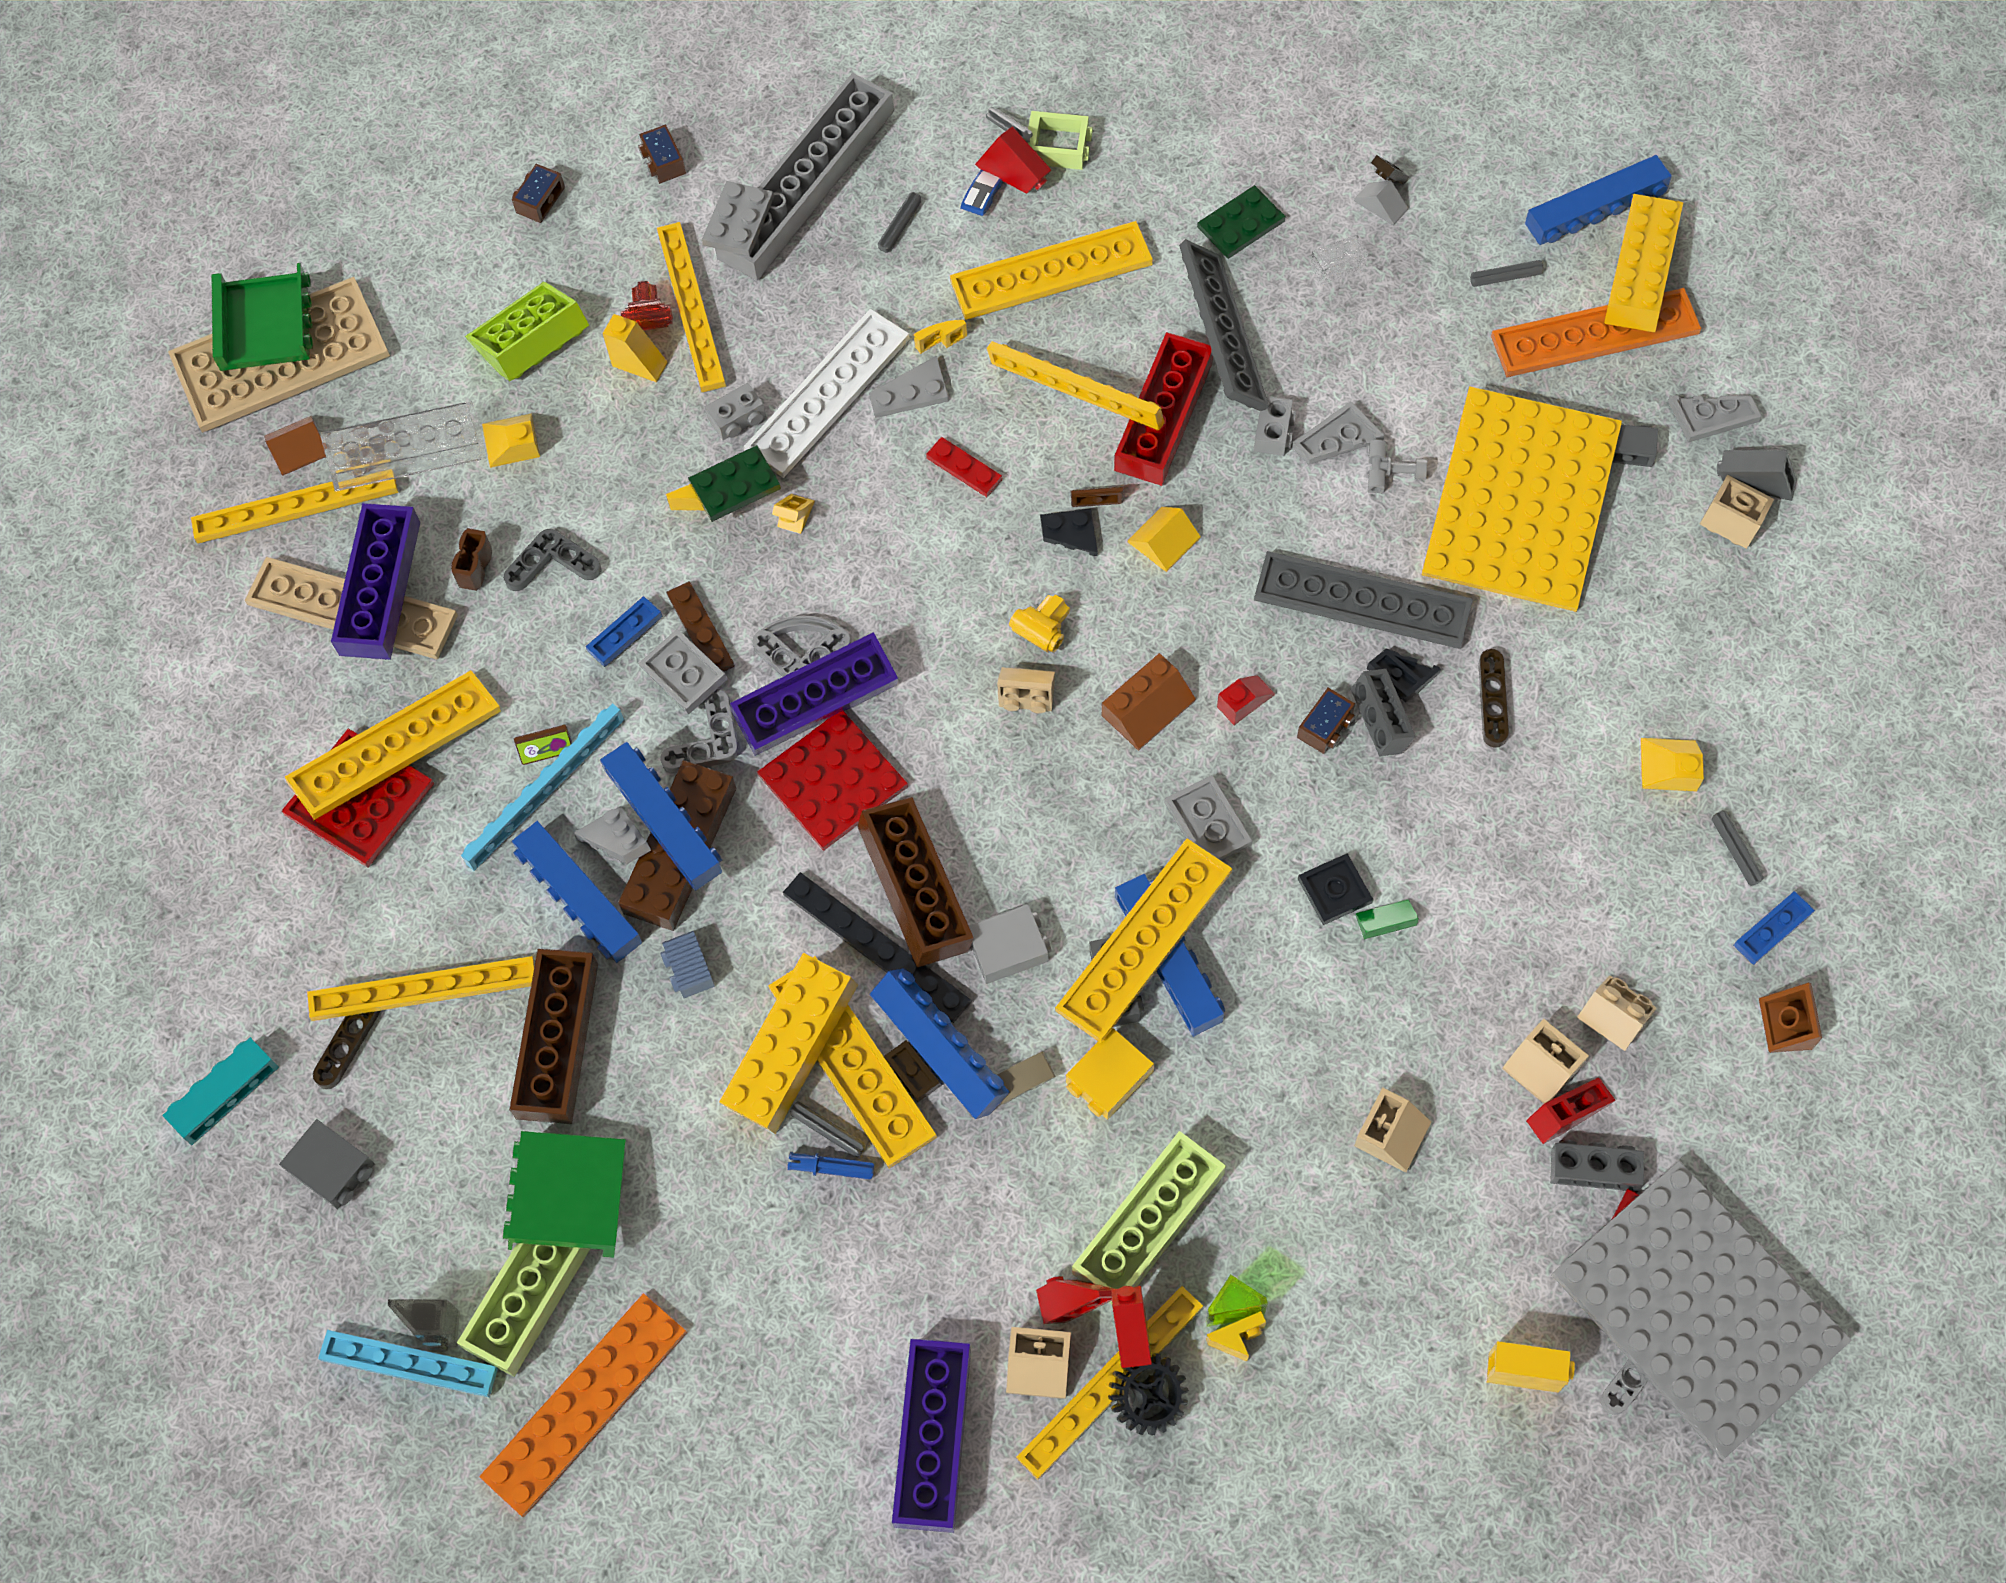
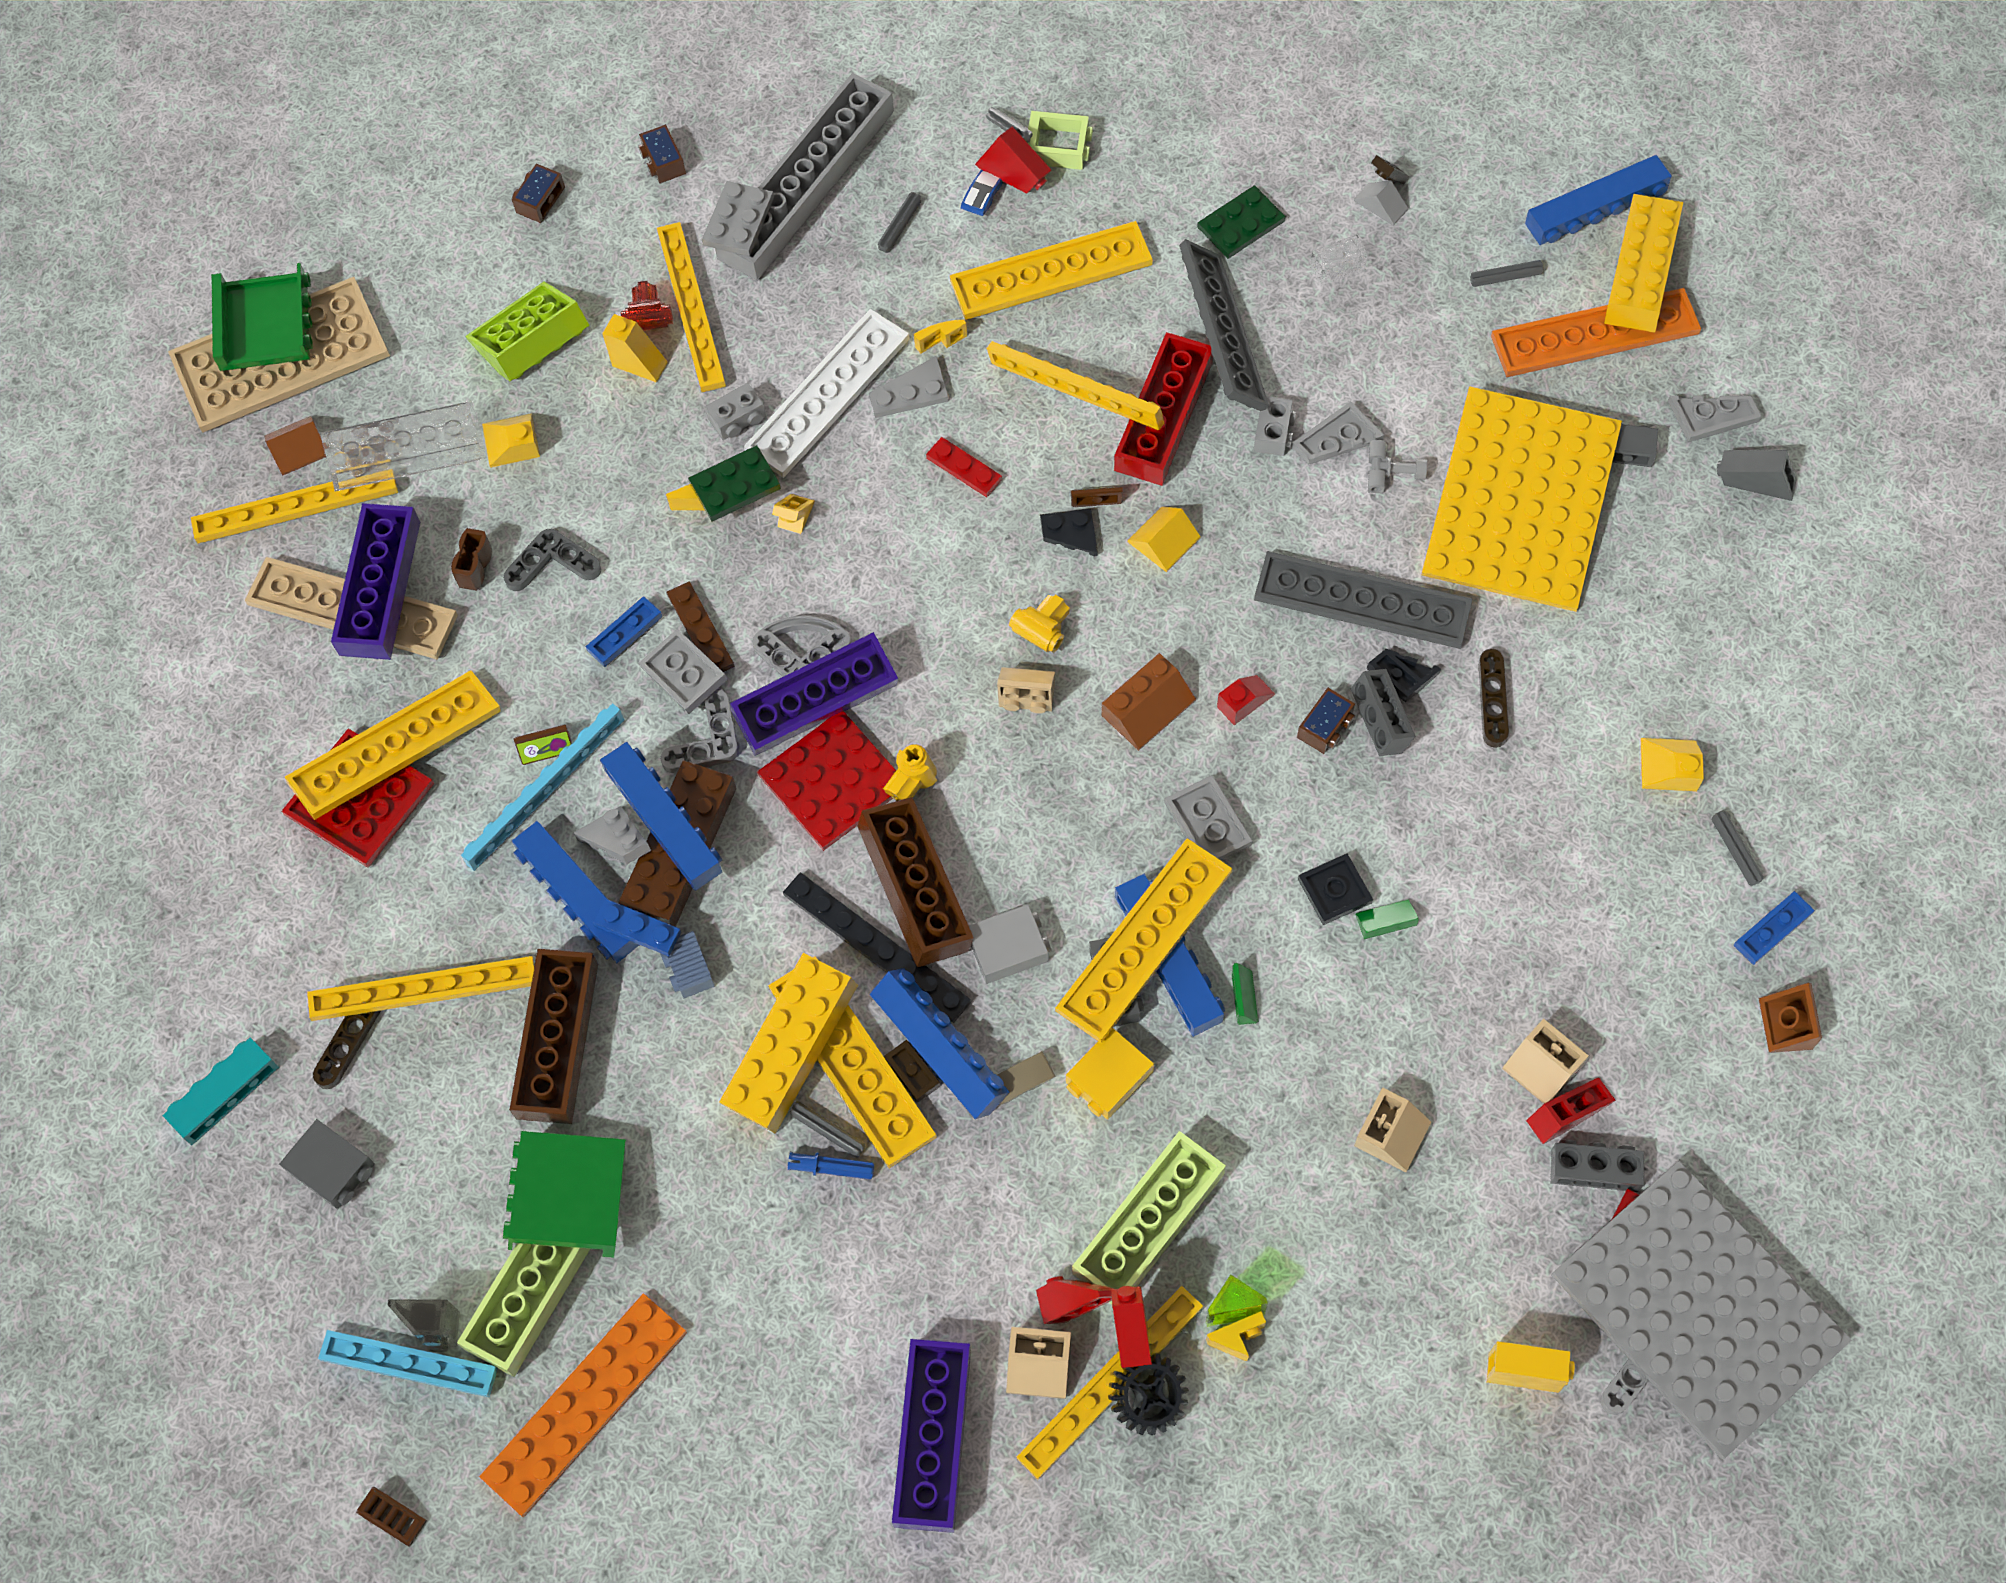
(370, 1501): none -> reddish brown slope
(637, 927): none -> blue plate
(913, 773): none -> yellow piece
(1244, 995): none -> green slope
(1617, 1012): tan slope -> none
(1737, 512): tan slope -> none

